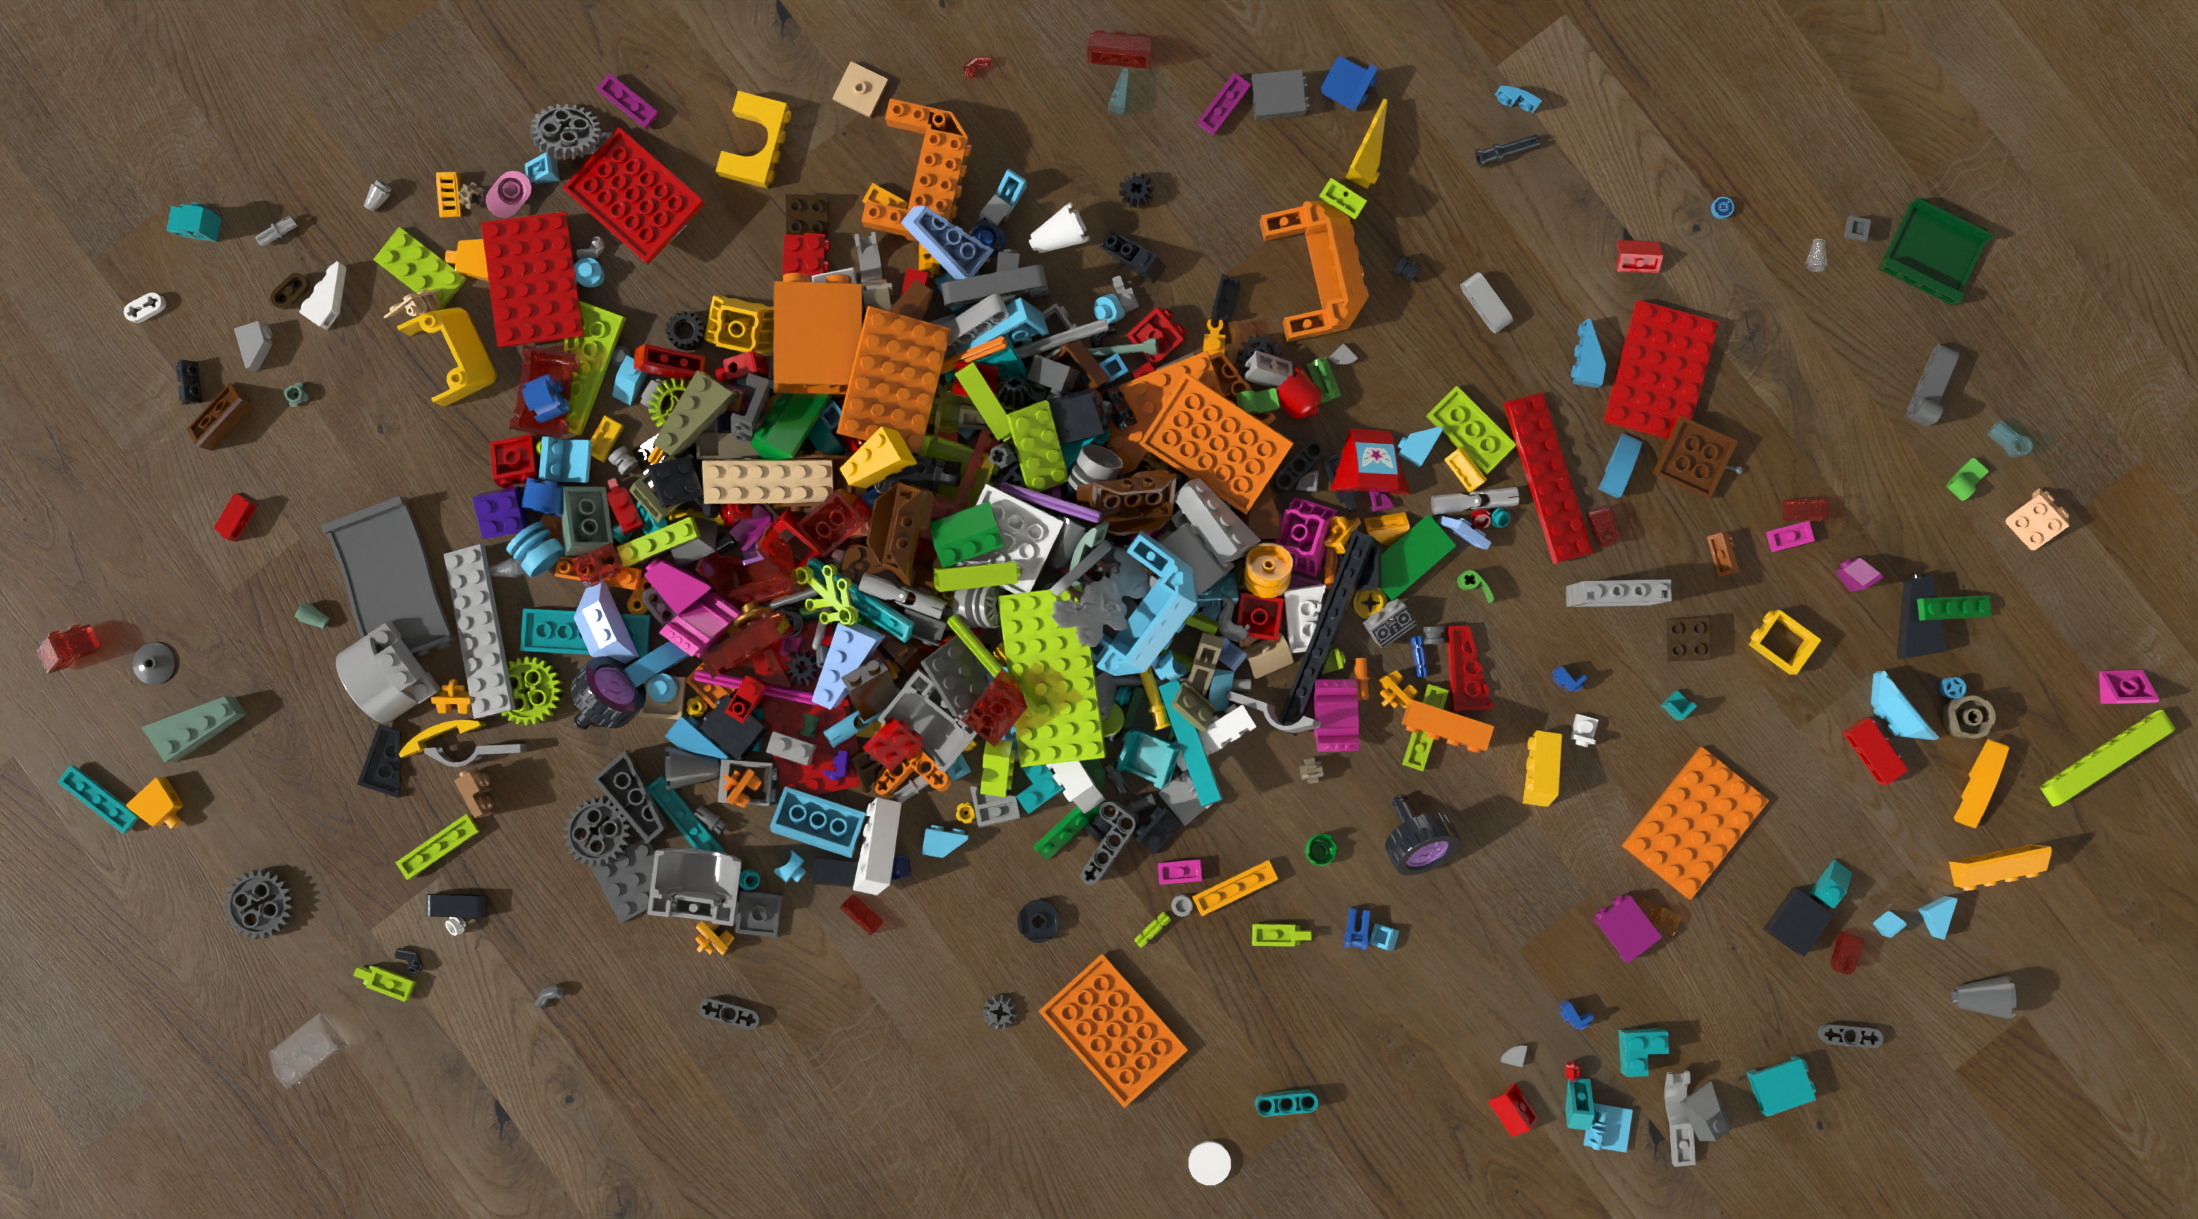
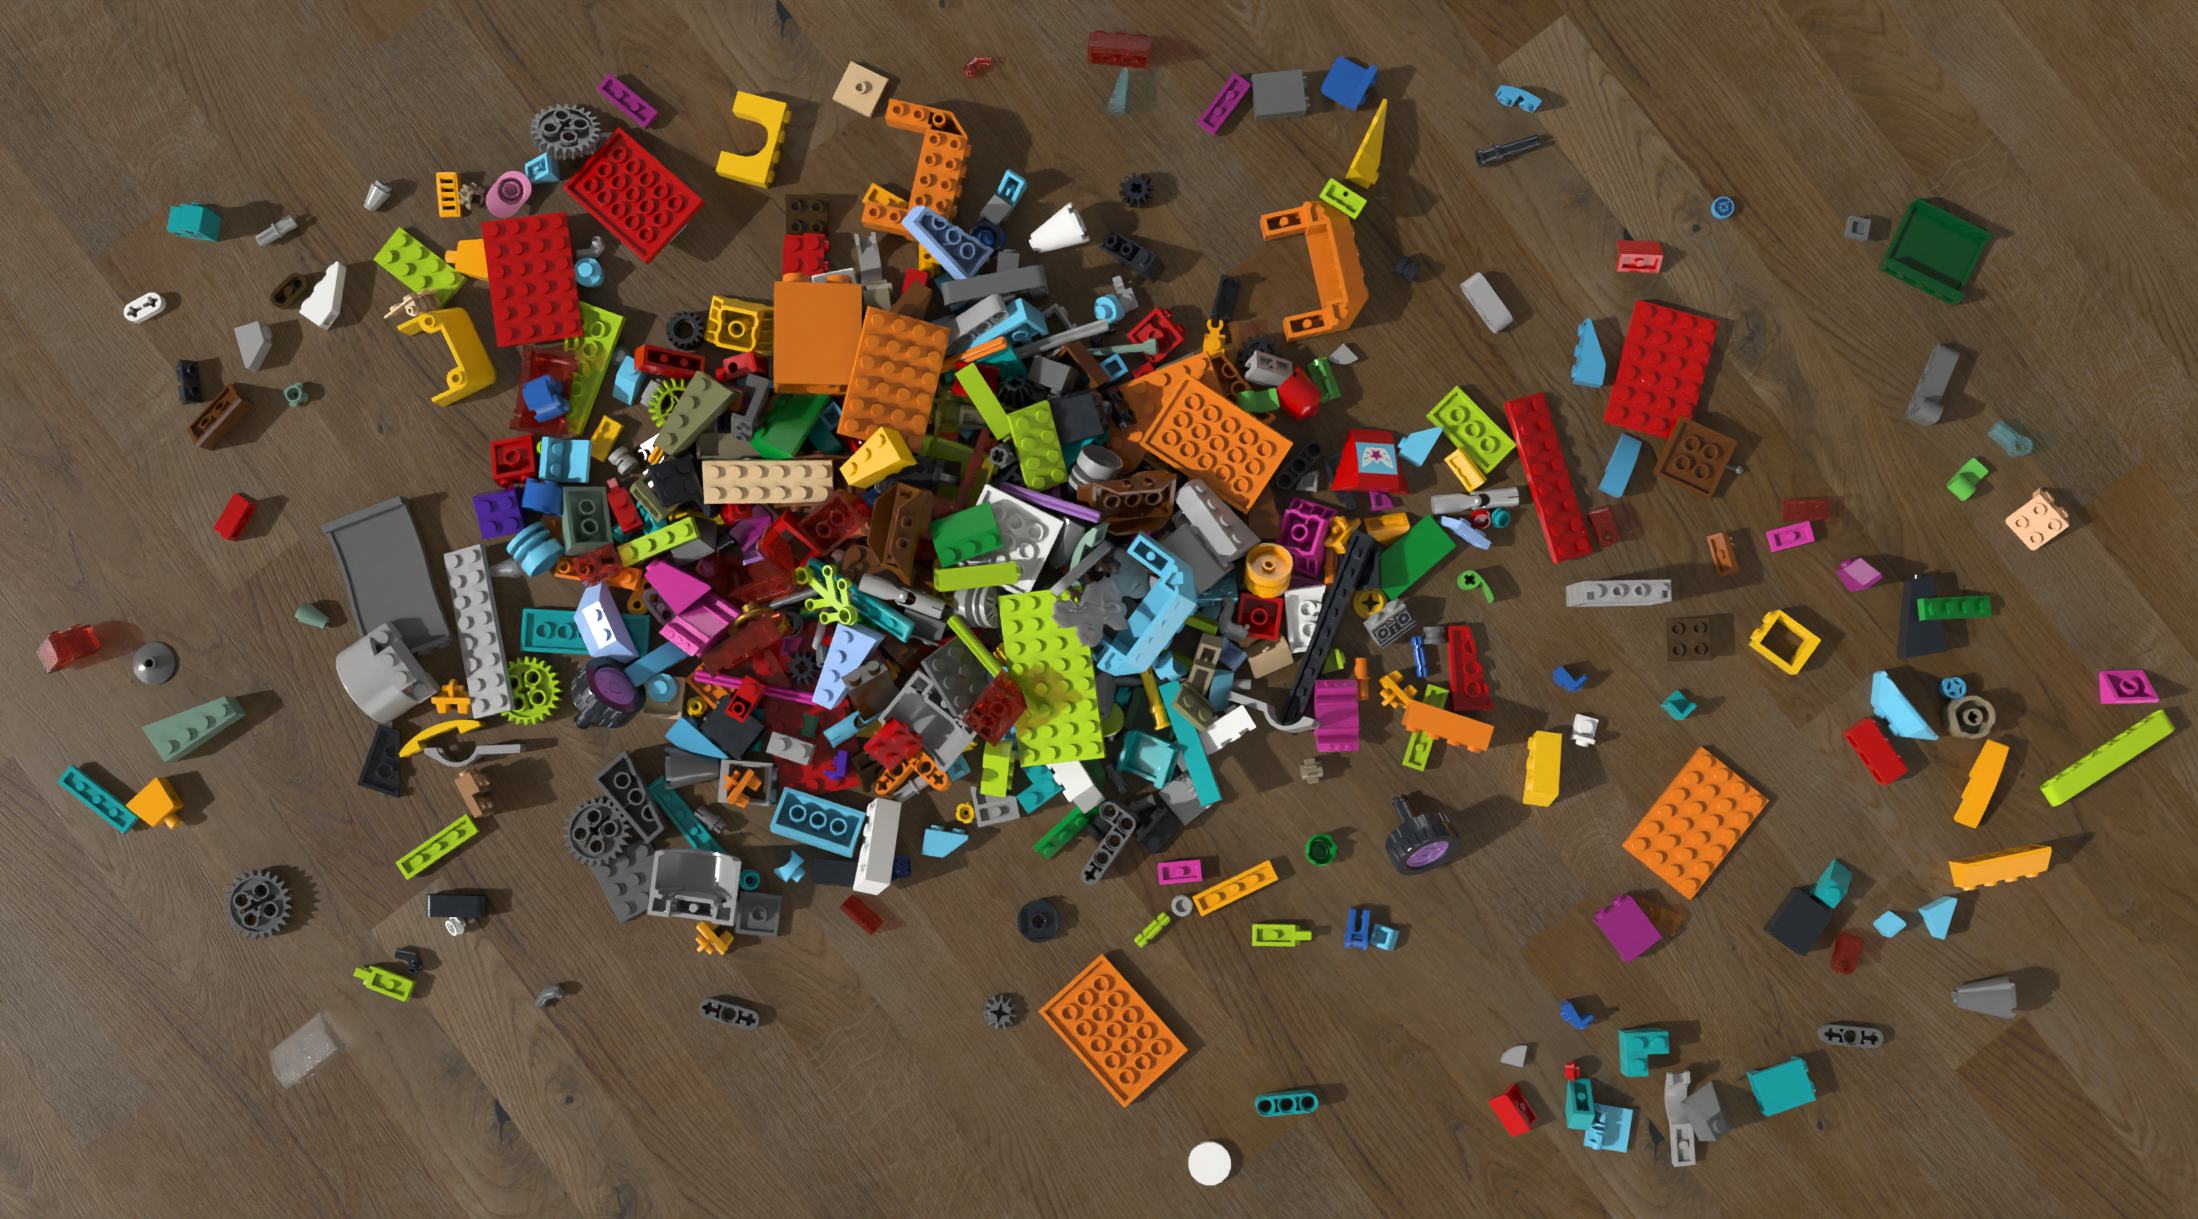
(1817, 256): clear cone -> none

